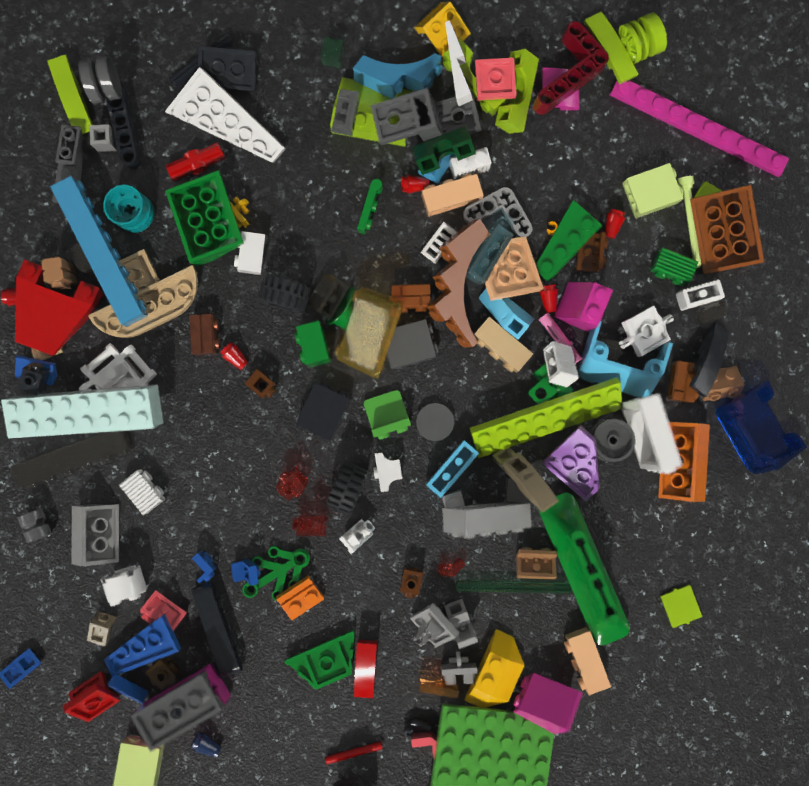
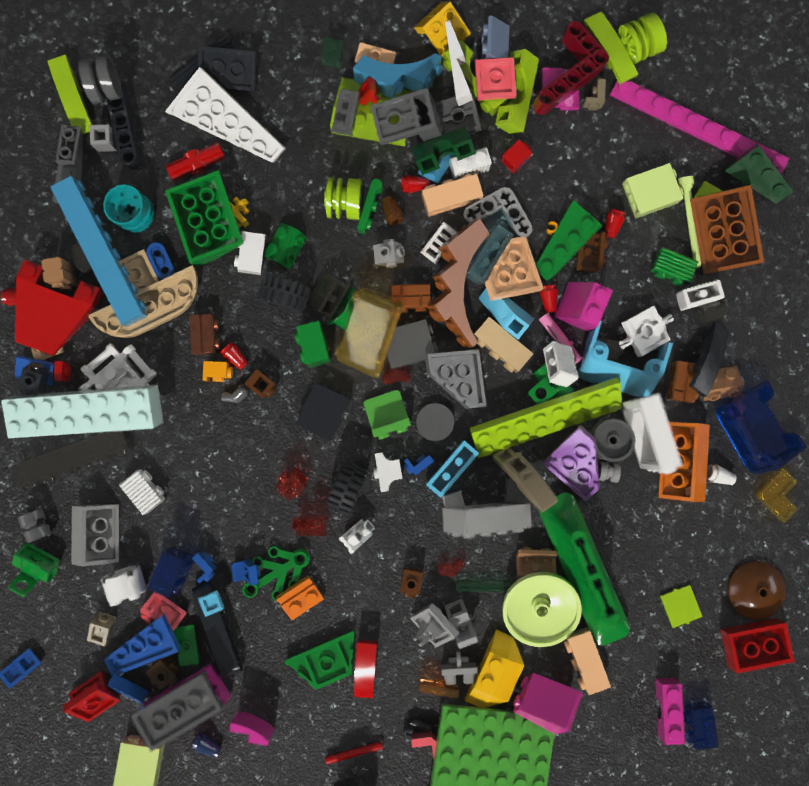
(34, 566): none -> green piece
(62, 371): none -> red plate
(160, 262): none -> blue plate
(170, 572): none -> clear blue brick
(188, 642): none -> green plate
(211, 603): none -> medium azure tile
(217, 371): none -> light orange brick
(237, 396): none -> dark grey arm
(258, 729): none -> dark pink slope
(285, 245): none -> green bracket
(343, 198): none -> lime wheel
(368, 92): none -> red tile
(375, 53): none -> light nougat plate
(389, 253): none -> light grey brick
(392, 212): none -> reddish brown cone
(395, 375): none -> clear red arm
(421, 462): none -> blue bracket
(459, 375): none -> plate
(495, 39): none -> sand blue slope
(516, 156): none -> red brick
(541, 609): none -> yellowish green dish
(597, 96): none -> dark tan bracket
(609, 472): none -> light grey wheel
(671, 702): none -> dark pink arch
(701, 725): none -> clear blue brick
(718, 474): none -> white cone
(745, 589): none -> reddish brown dish
(757, 169): none -> dark green wedge
(757, 645): none -> red brick
(774, 493): none -> clear yellow plate

